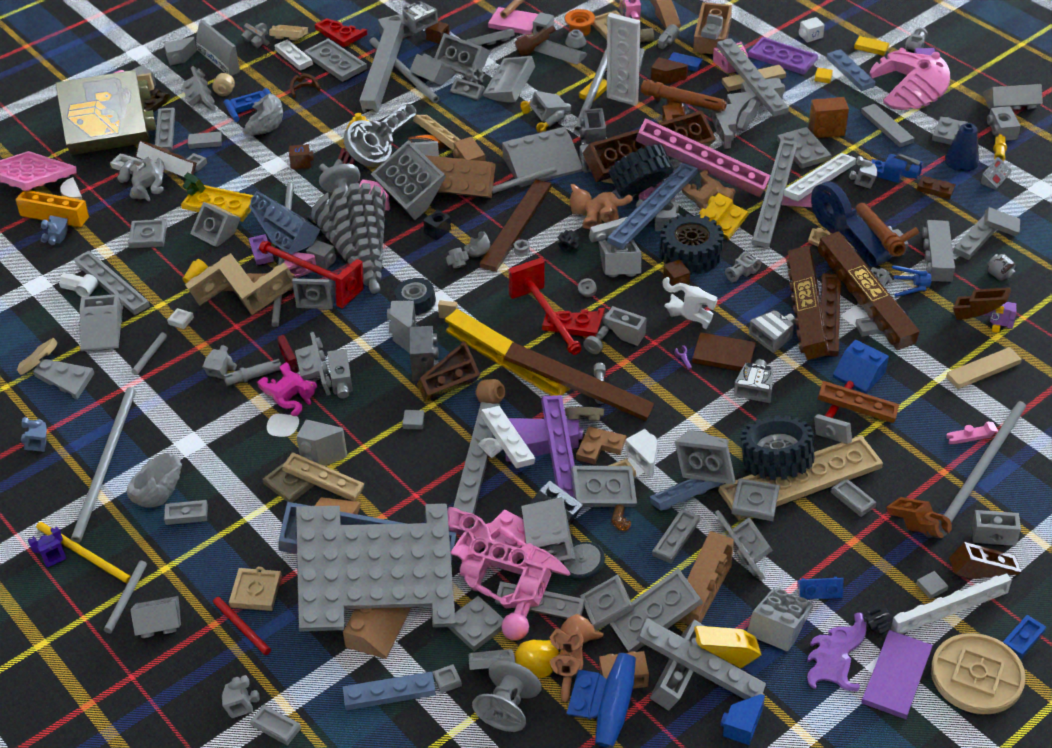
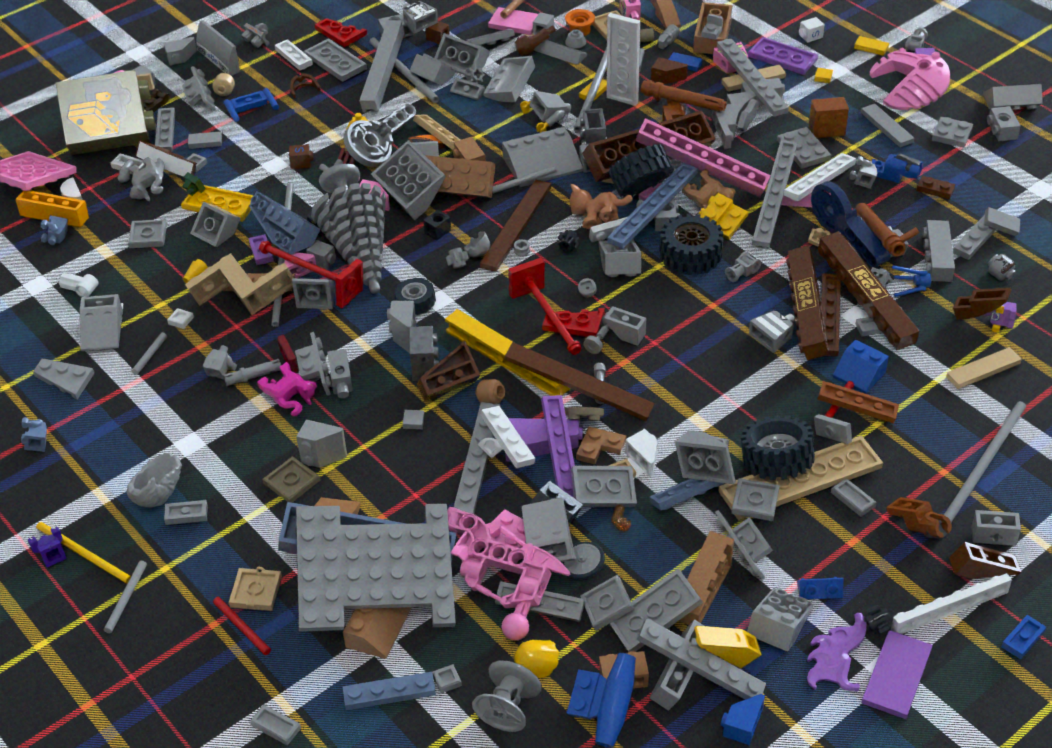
(34, 359): tan tile -> none
(103, 465): light grey piece -> none
(112, 282): light grey plate -> none
(156, 616): light grey slope -> none
(236, 697): light grey piece -> none
(267, 118): light grey hair -> none
(282, 425): white sticker -> none
(292, 32): tan plate -> none
(323, 477): tan tile -> none
(446, 308): tan tile -> none
(476, 623): light grey plate -> none
(483, 660): light grey tile -> none
(570, 641): nougat animal -> none
(676, 536): light grey tile -> none
(677, 273): reddish brown brick -> none
(683, 356): medium lavender hand -> none
(692, 304): white animal -> none
(723, 351): reddish brown tile -> none
(754, 382): torso -> none
(851, 70): sand blue plate -> none
(932, 584): light grey tile -> none
(964, 149): dark blue cone -> none
(972, 434): bright pink piece -> none
(978, 673): tan plate -> none
(995, 174): slope -> none
(1000, 147): yellow axle -> none

